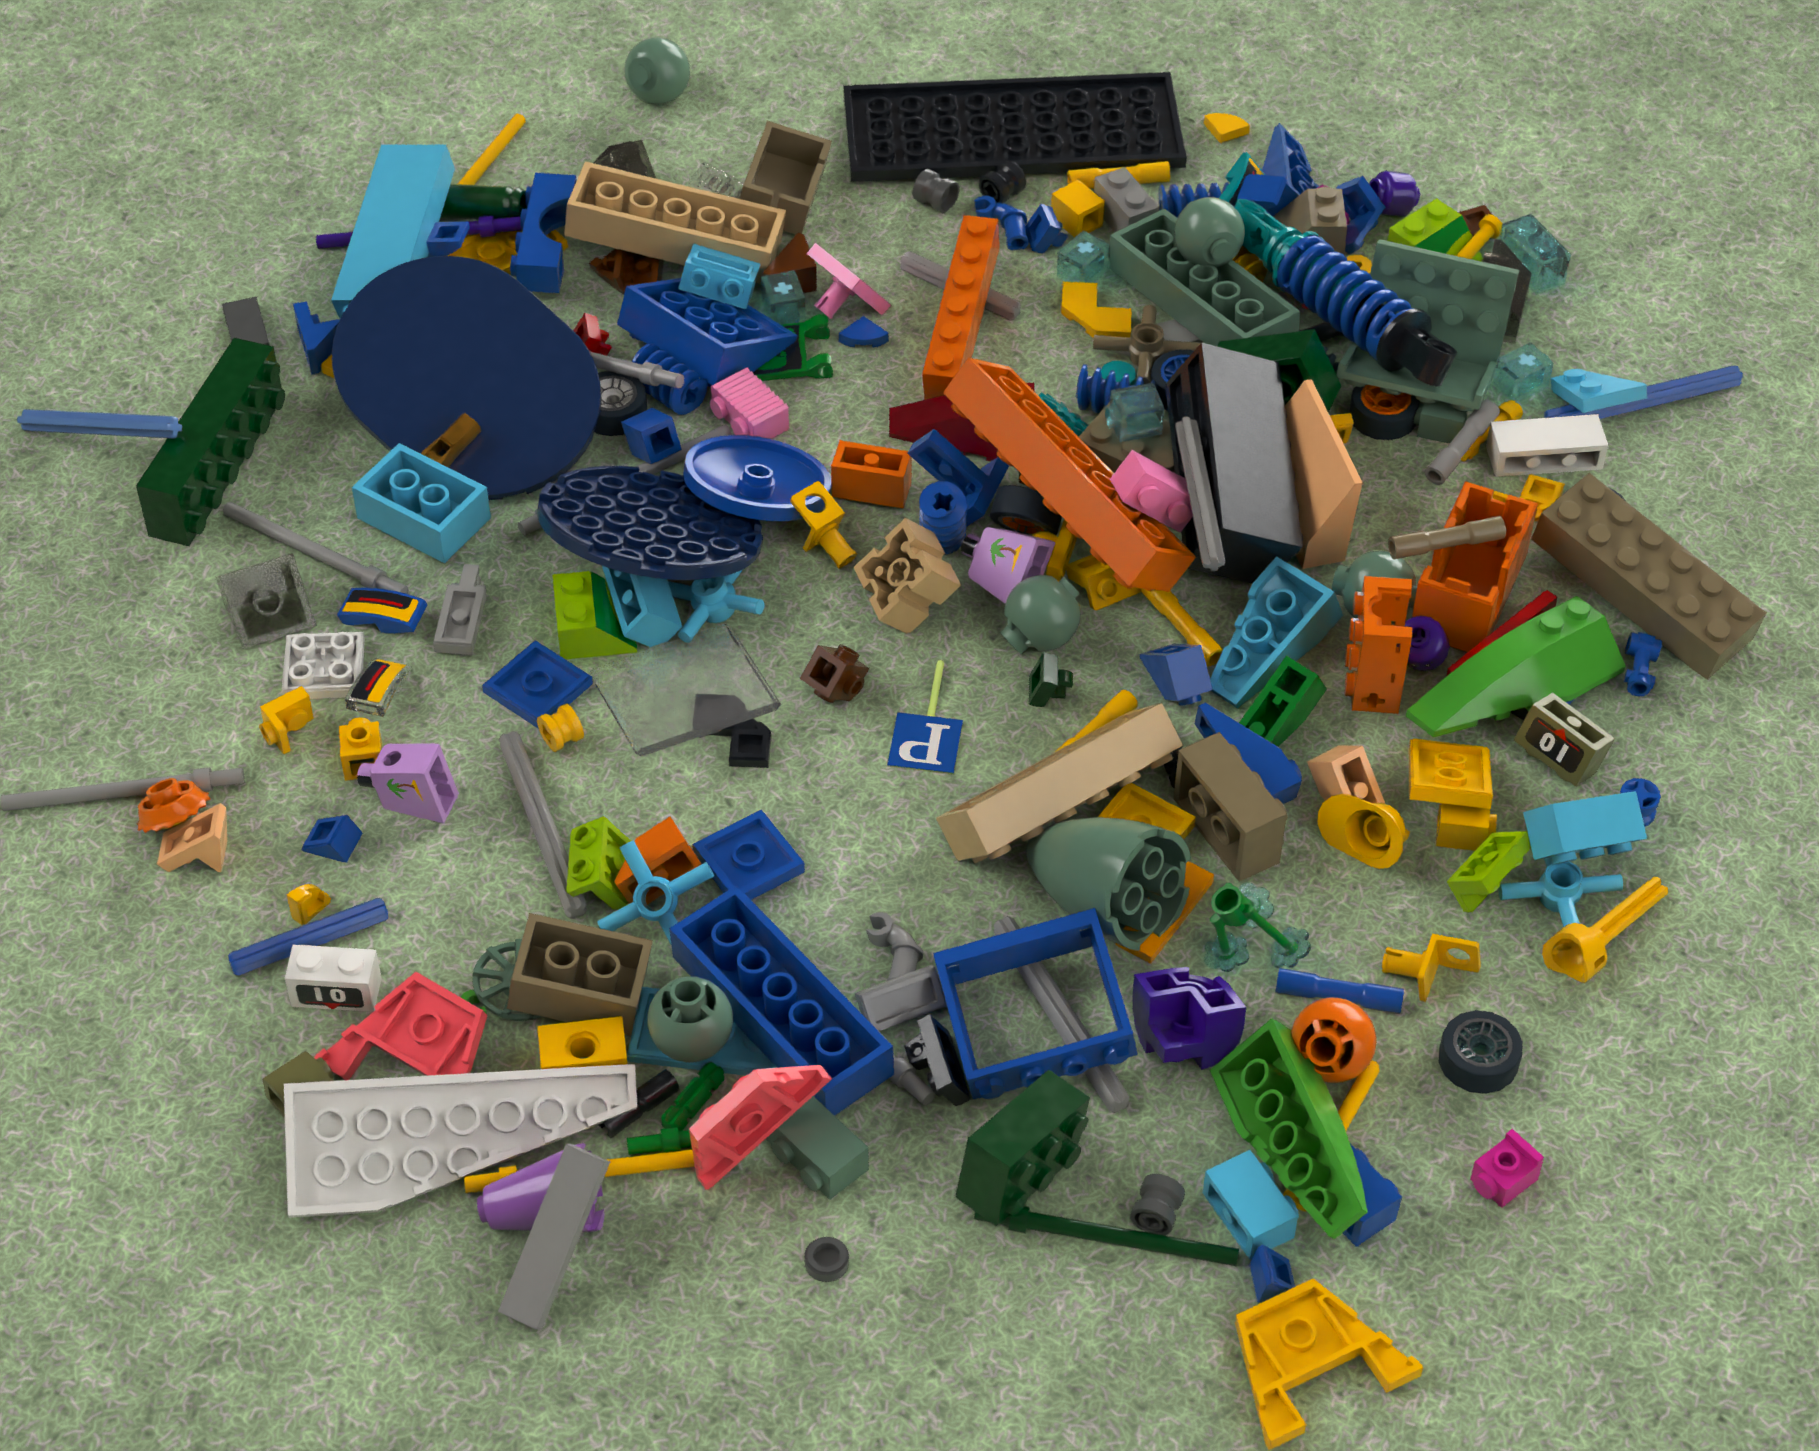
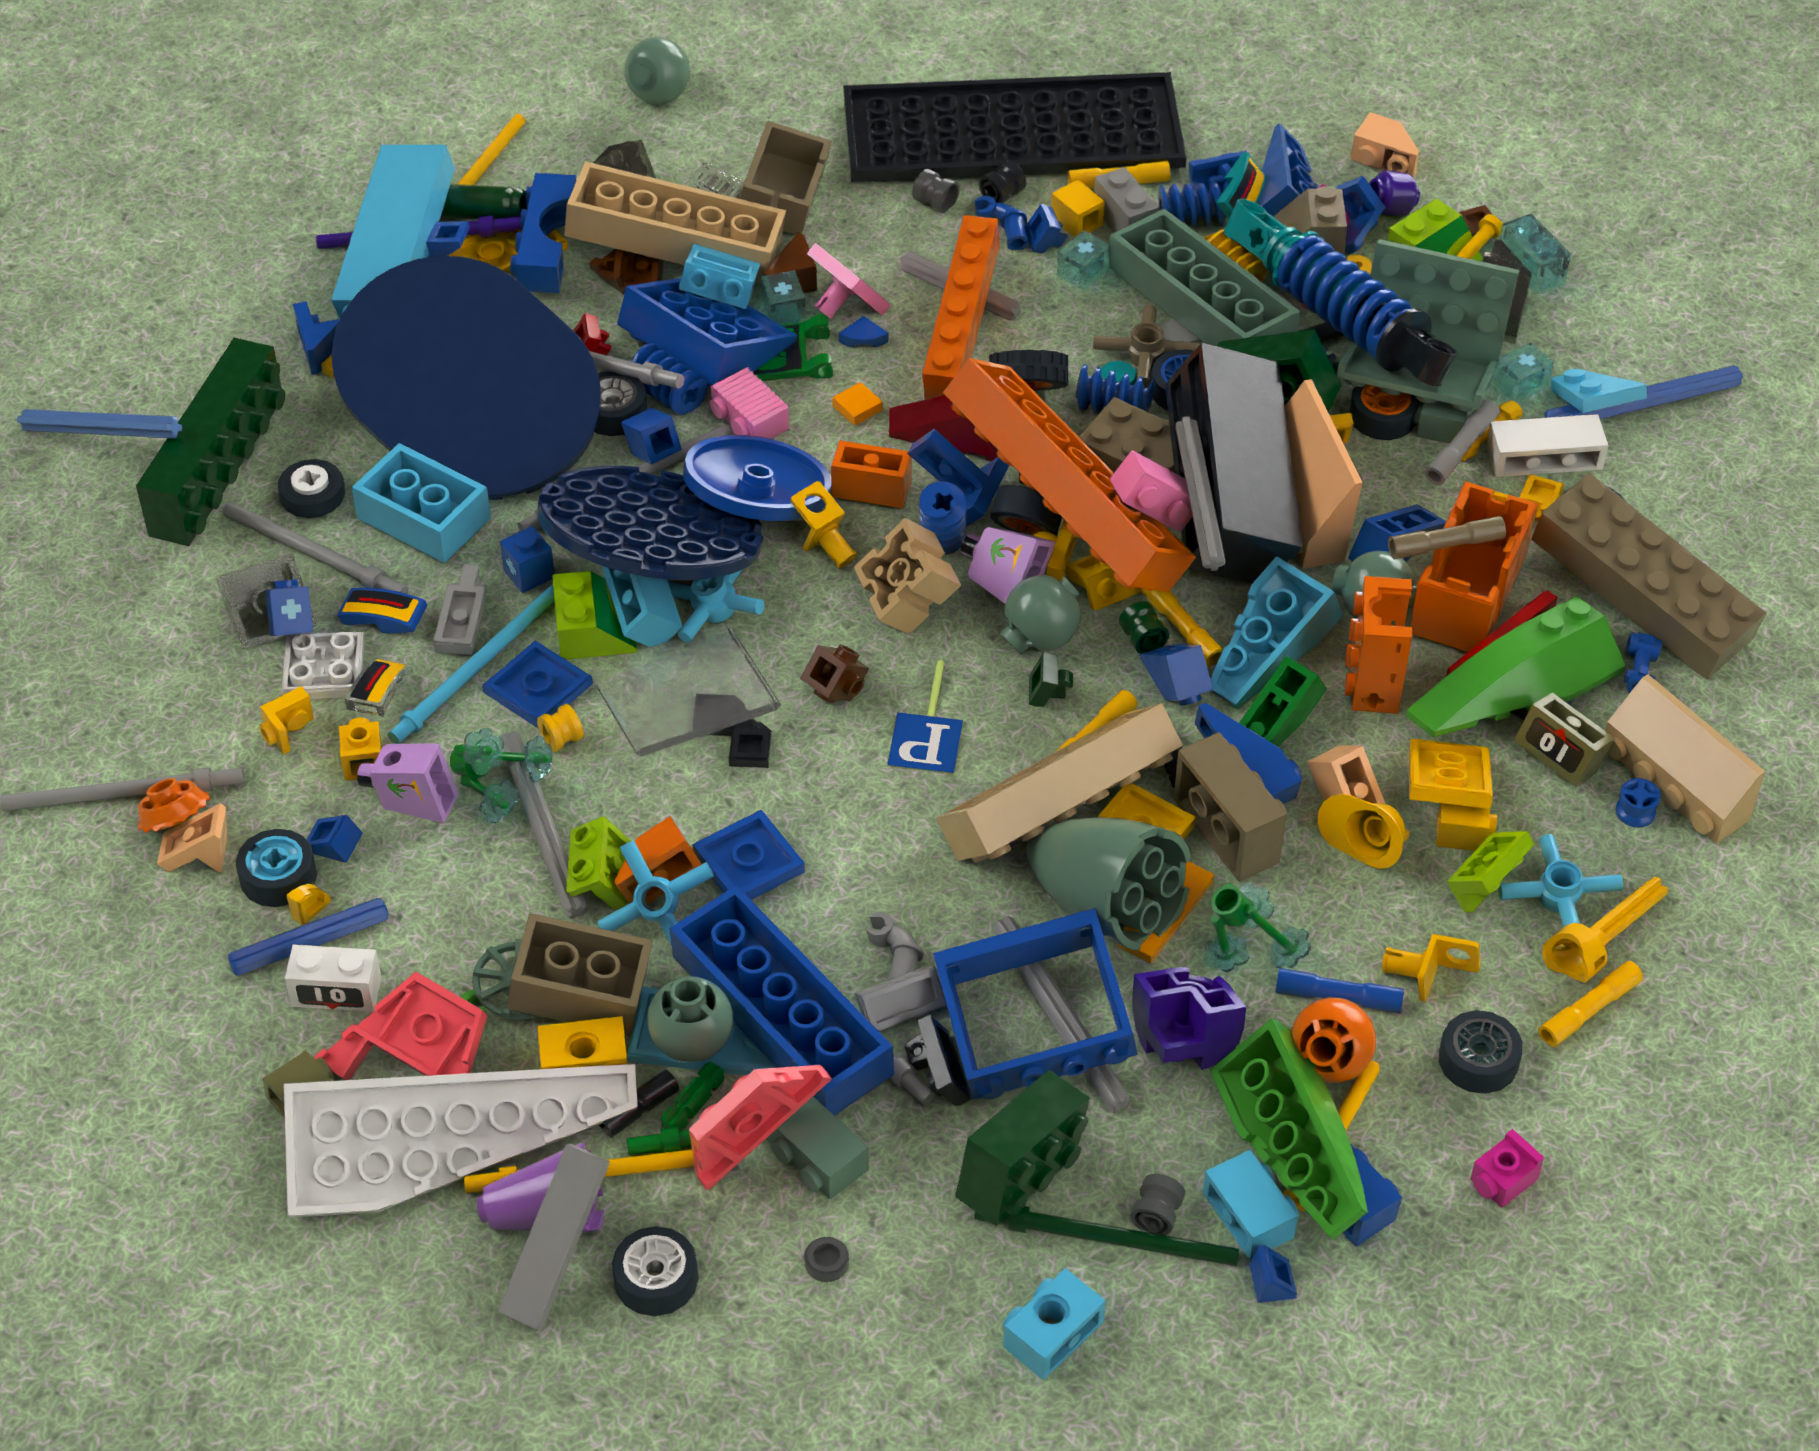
(245, 320): dark grey tile -> none
(270, 849): none -> wheel
(289, 608): none -> blue brick
(311, 488): none -> black wheel
(413, 720): none -> medium azure bar
(453, 440): pearl gold bar -> none
(486, 751): none -> clear light blue plant
(527, 559): none -> blue brick
(655, 1250): none -> wheel
(857, 403): none -> light orange tile
(1042, 367): none -> black wheel
(1046, 1345): none -> medium azure brick
(1071, 419): teal wheel -> none
(1080, 304): yellow tile -> none
(1135, 412): clear light blue brick -> none
(1142, 625): none -> dark green wheel
(1209, 232): sand green brick -> none
(1212, 170): none -> blue hips
(1226, 126): yellow tile -> none
(1263, 189): blue slope -> none
(1301, 1338): yellow wing -> none
(1378, 529): none -> blue slope
(1385, 145): none -> light nougat slope
(1428, 643): dark purple head -> none
(1572, 1017): none -> yellow piece
(1585, 827): medium azure brick -> none
(1685, 759): none -> tan slope

